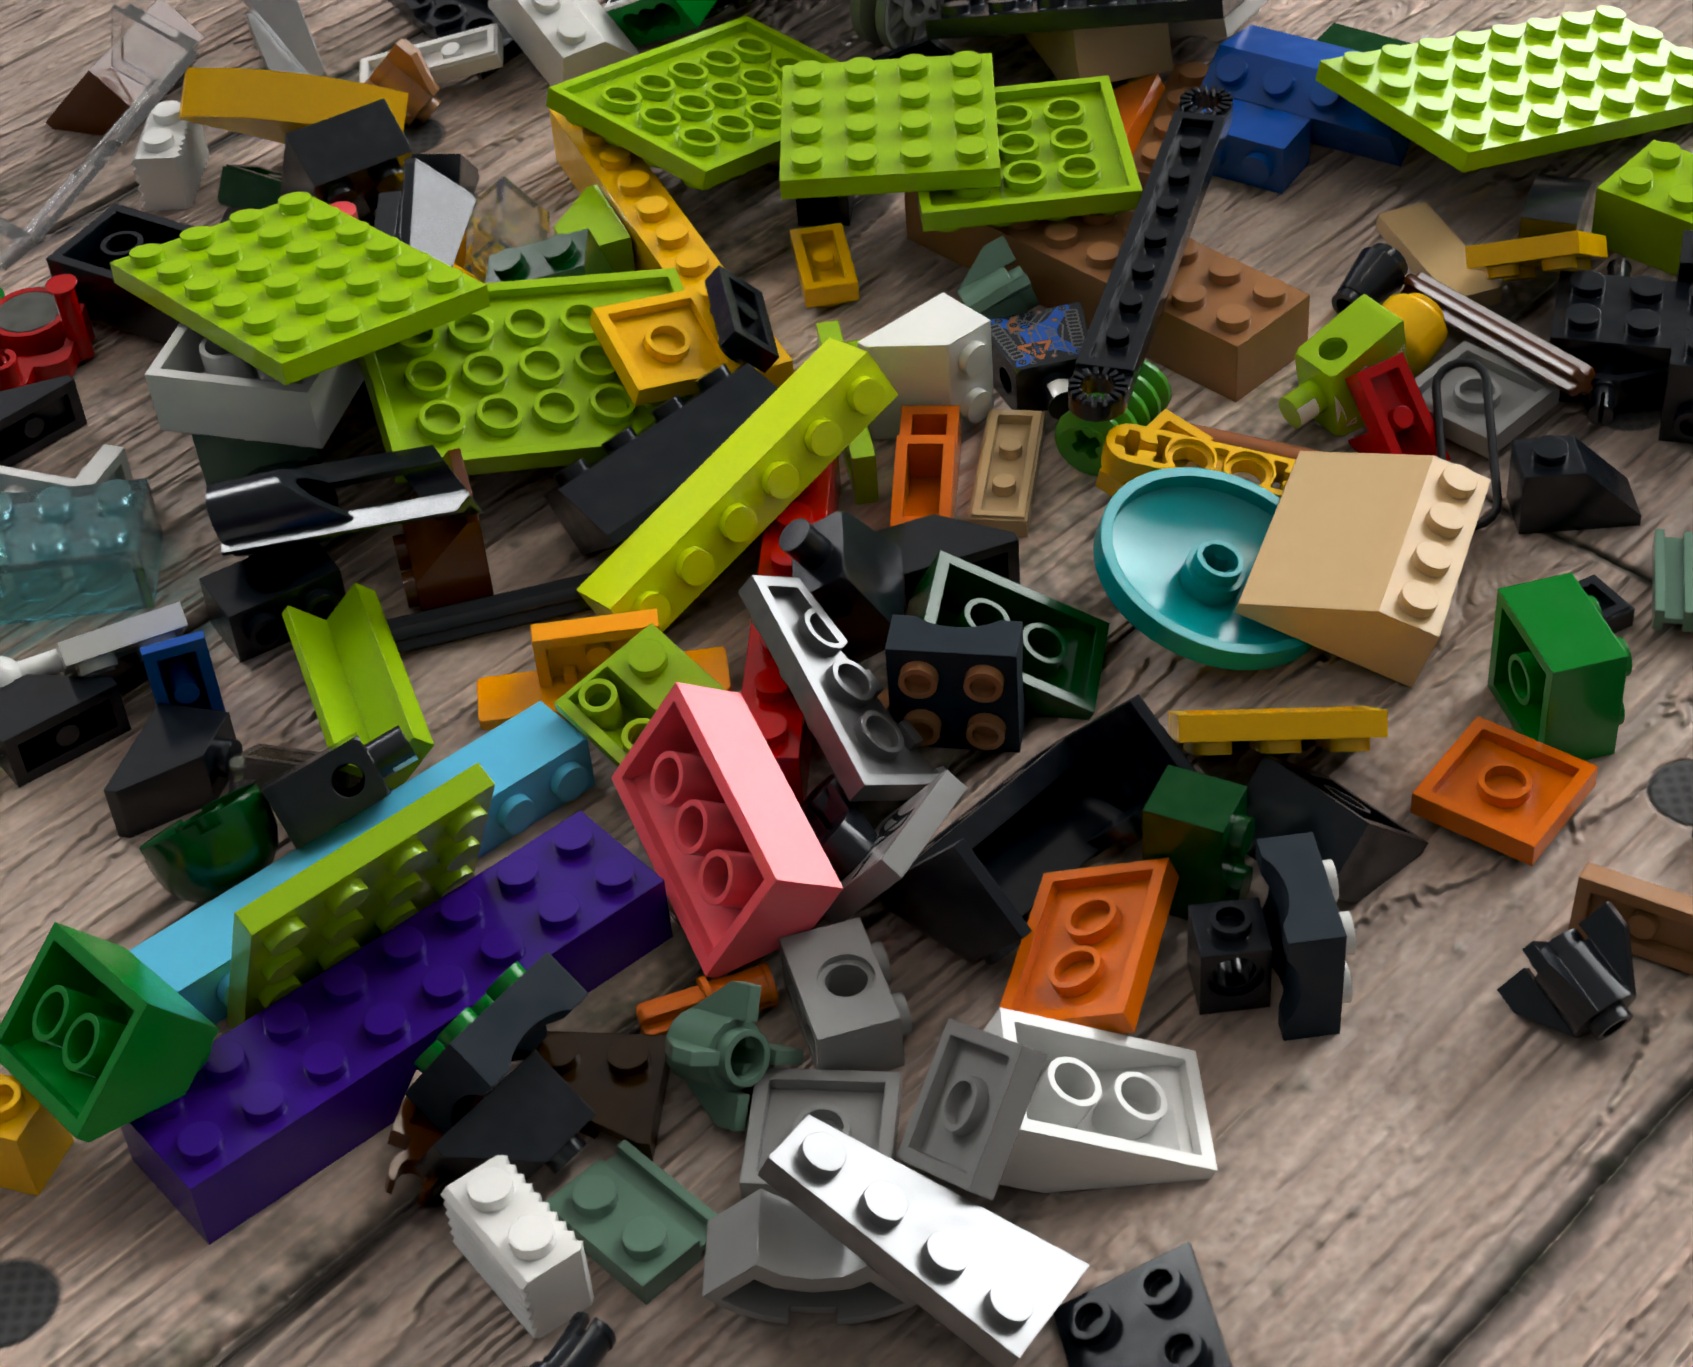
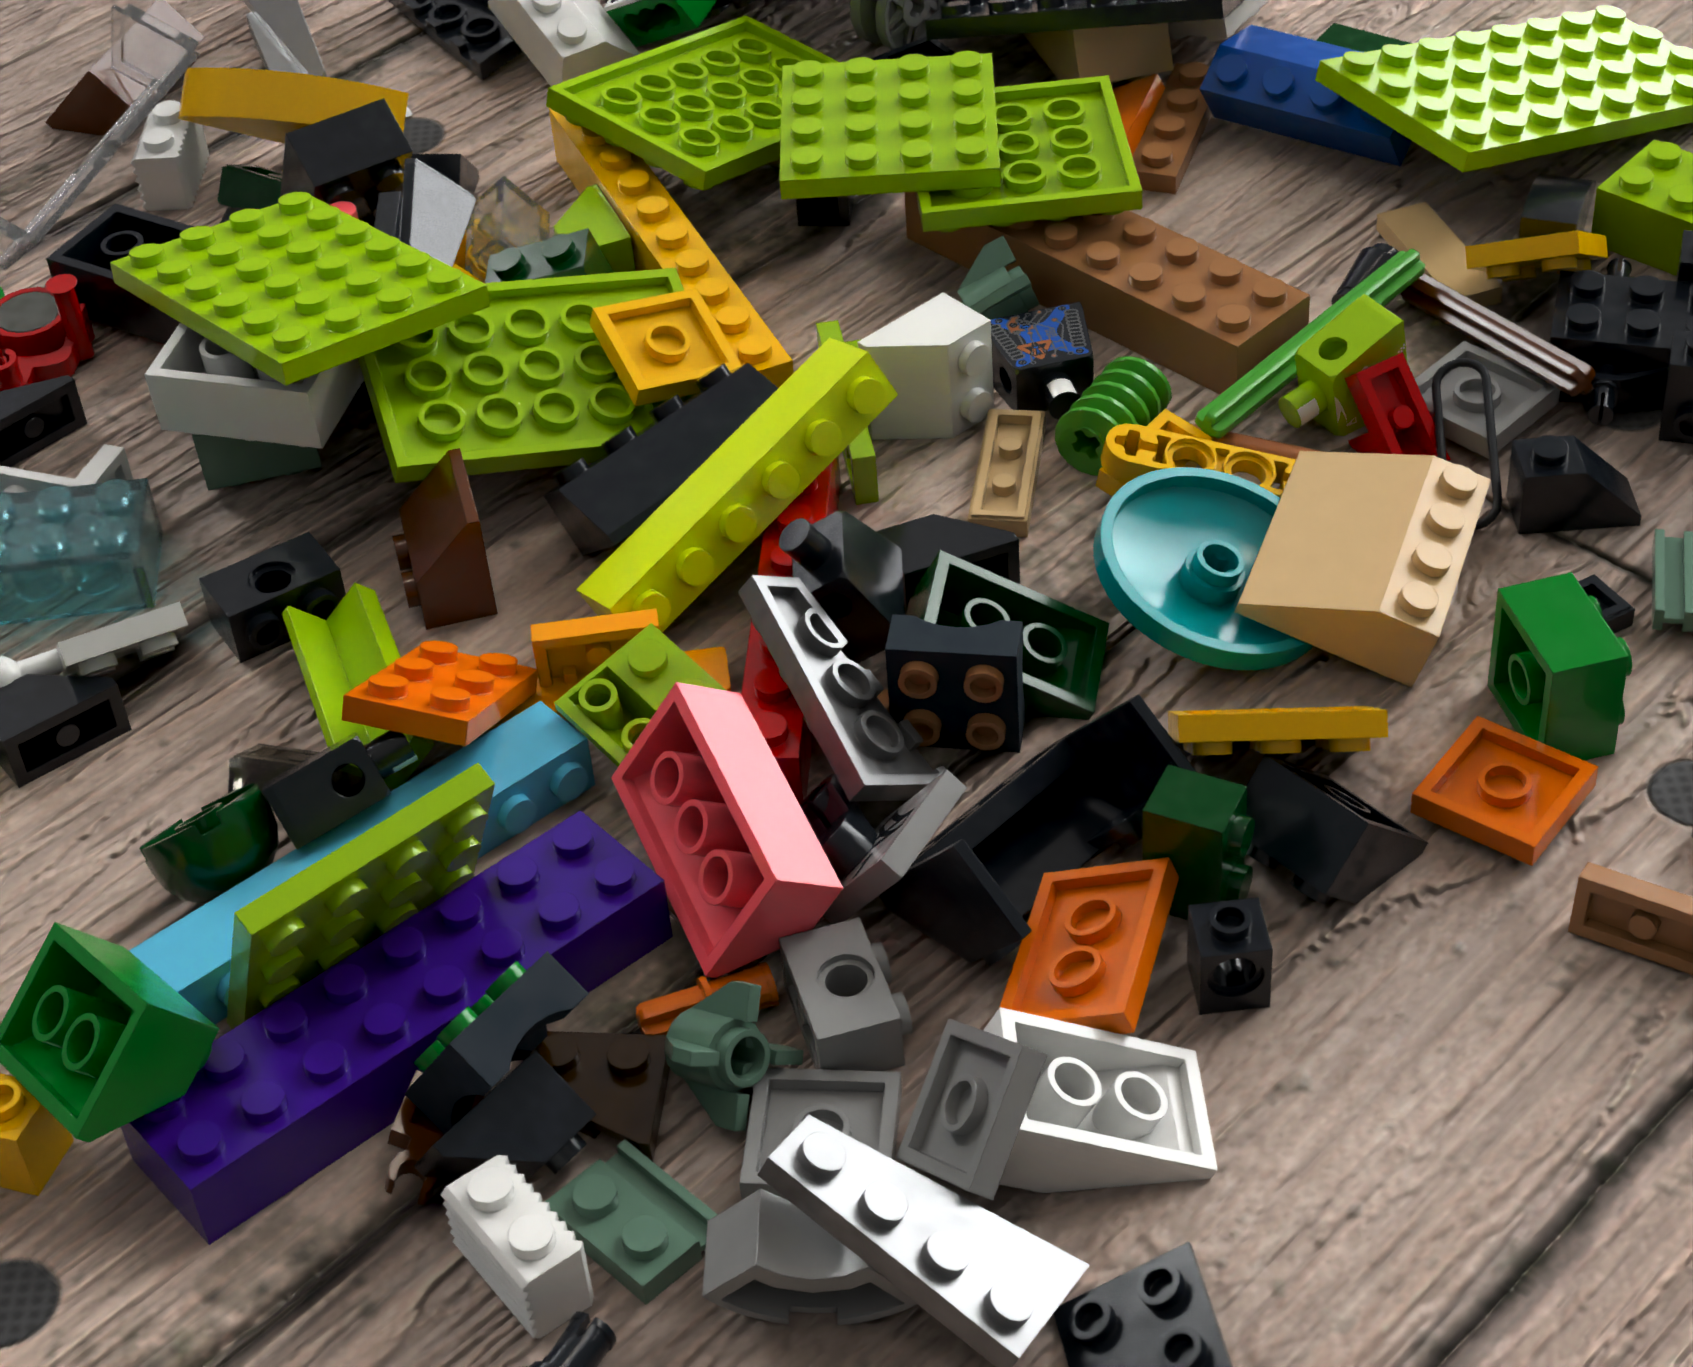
(171, 768): black slope -> none
(182, 672): blue slope -> none
(298, 503): black panel -> none
(408, 72): medium nougat brick -> none
(441, 693): none -> orange plate
(452, 55): white tile -> none
(488, 614): black axle -> none
(741, 320): black plate -> none
(824, 265): yellow plate -> none
(926, 462): orange slope -> none
(1150, 256): black plate -> none
(1264, 147): blue brick -> none
(1280, 366): none -> bright green axle
(1306, 935): black brick -> none
(1422, 325): yellow head -> none
(1578, 982): black brick -> none

